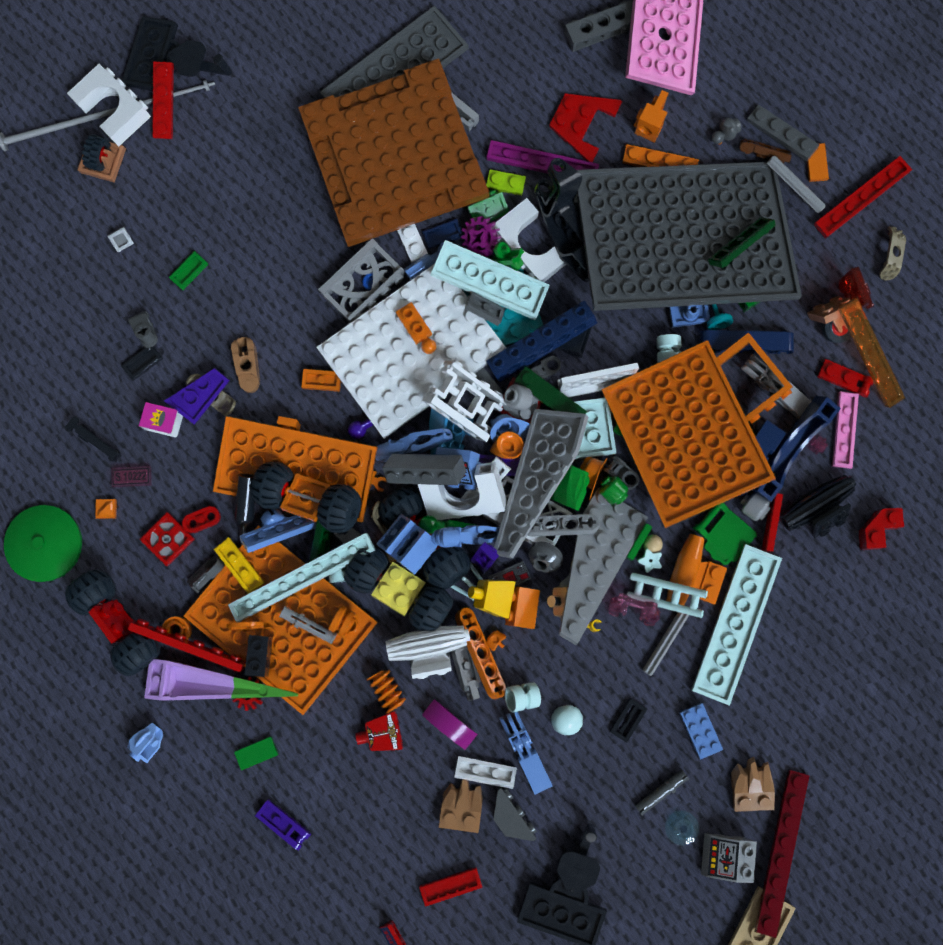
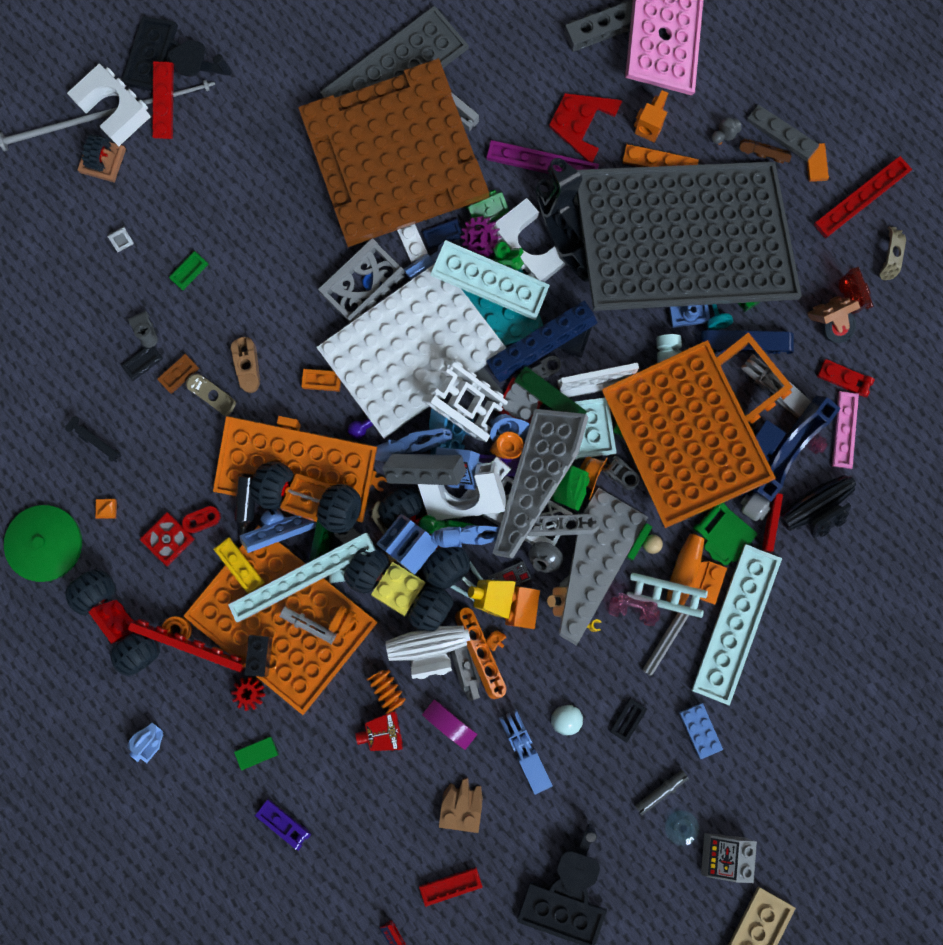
(131, 477): clear pink tile -> none
(160, 420): dark pink piece -> none
(178, 373): none -> dark orange plate
(185, 682): lavender plate -> none
(198, 396): dark purple wing -> none
(205, 573): dark grey piece -> none
(245, 625): orange wheel -> none
(416, 327): orange plate -> none
(484, 308): dark grey plate -> none
(485, 557): dark purple plate -> none
(485, 772): white plate -> none
(506, 182): lime plate -> none
(510, 818): dark grey slope -> none
(518, 397): light grey head -> none
(522, 697): light aqua wheel -> none
(613, 490): green head -> none
(655, 560): light aqua plate -> none
(741, 242): dark green plate -> none
(752, 787): medium nougat plate -> none
(781, 854): dark red plate -> none
(796, 184): light grey axle -> none
(871, 352): clear orange plate -> none
(873, 532): red brick -> none

